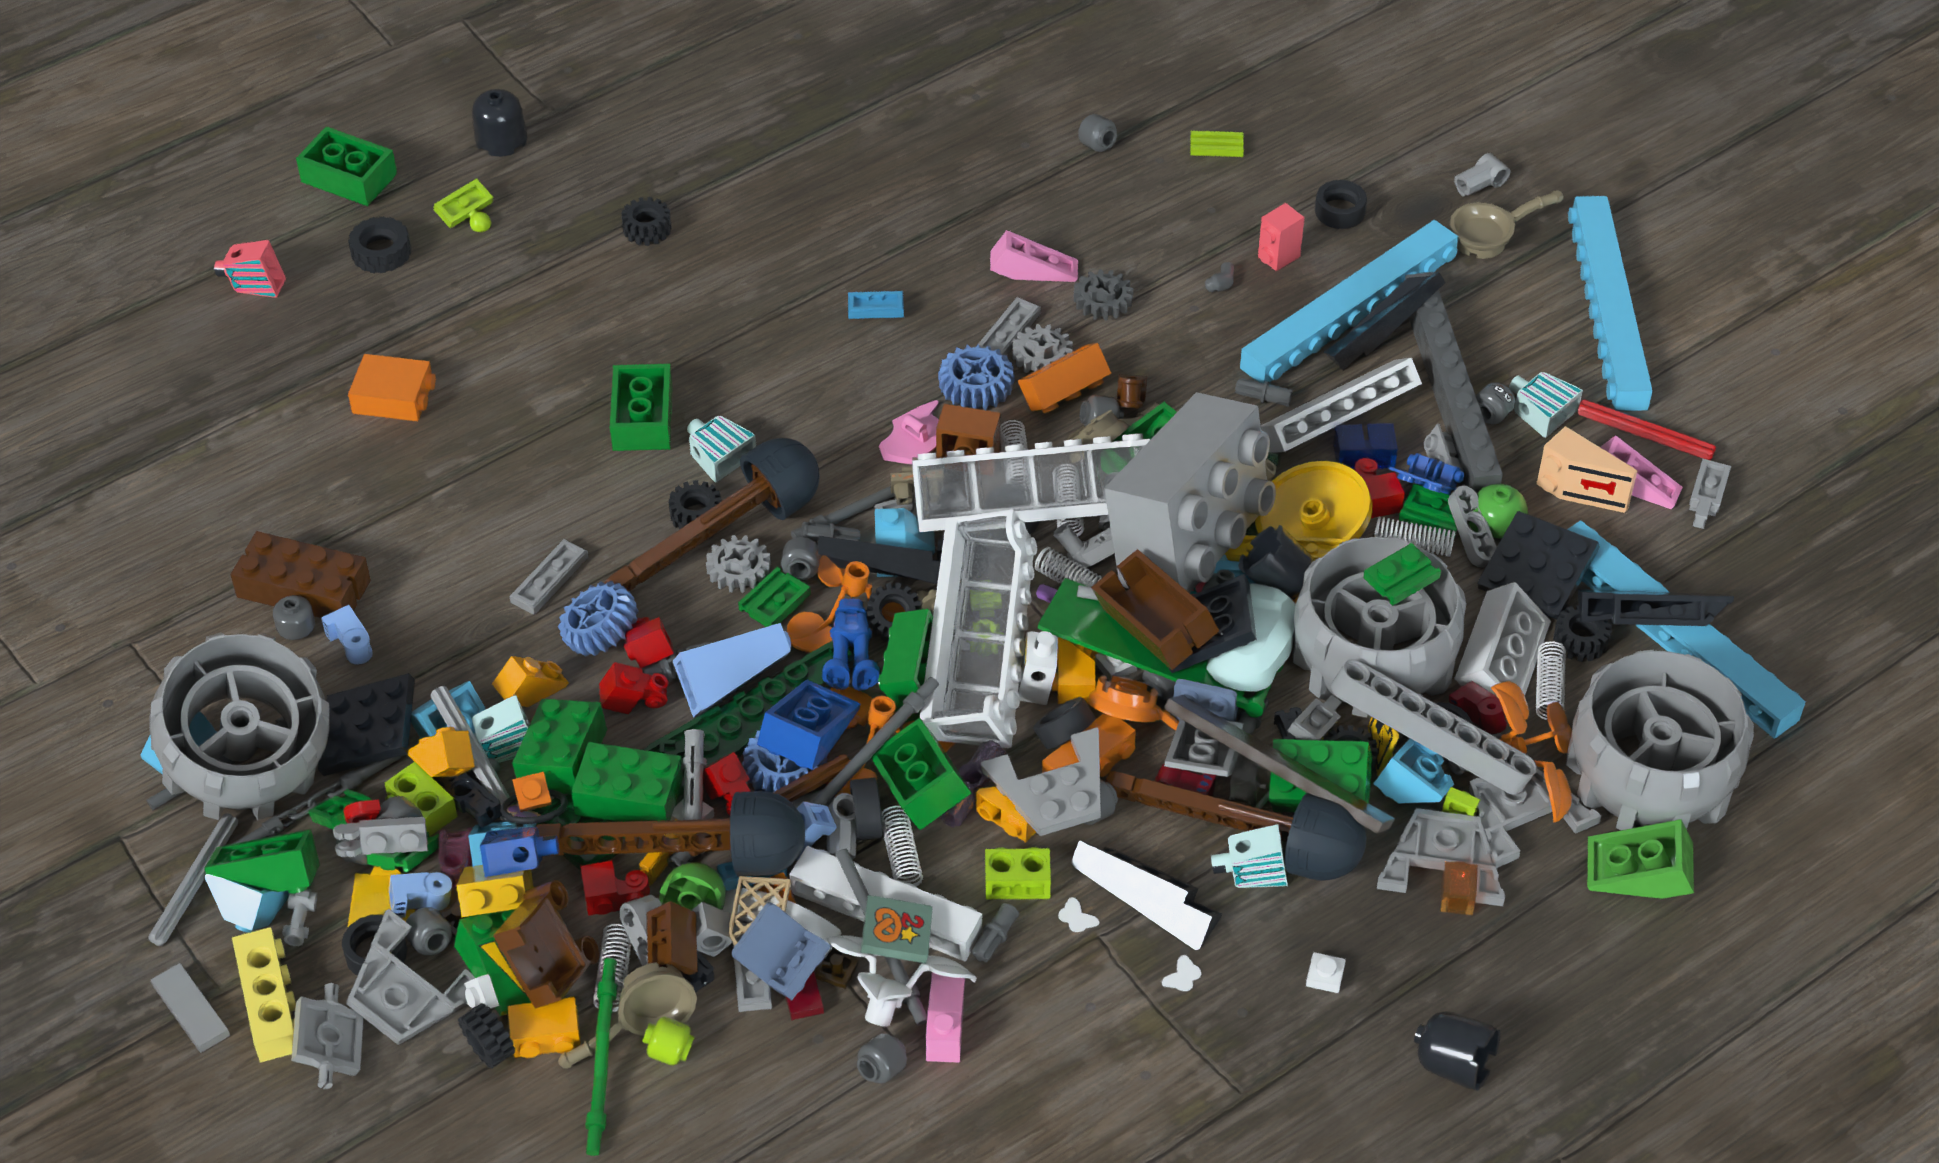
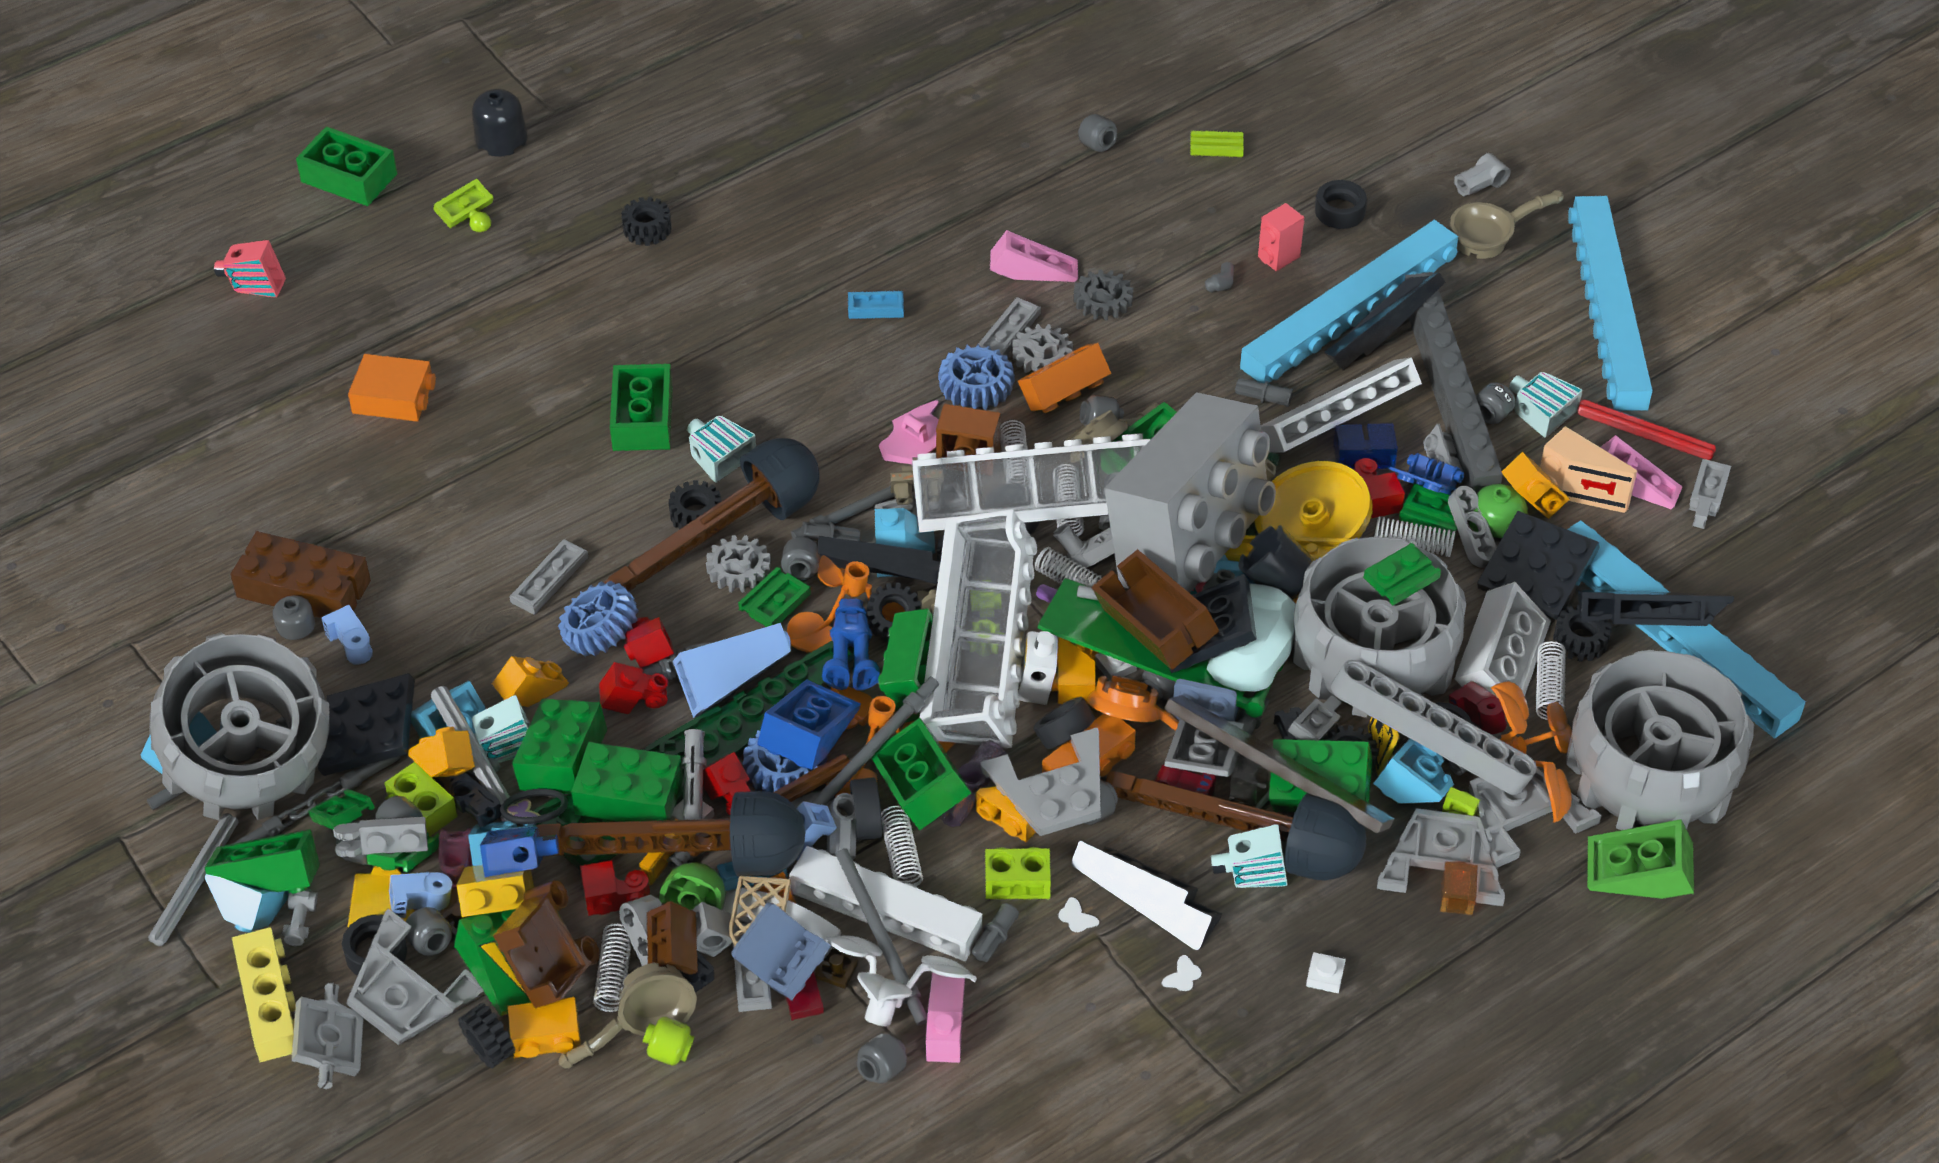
(190, 1007): light grey tile -> none
(362, 811): red tile -> none
(379, 229): black tyre -> none
(481, 991): white plate -> none
(532, 792): orange plate -> none
(596, 1117): green bar -> none
(896, 929): sand green tile -> none
(1131, 390): reddish brown piece -> none
(1457, 1048): black cylinder -> none
(1535, 485): none -> light orange slope

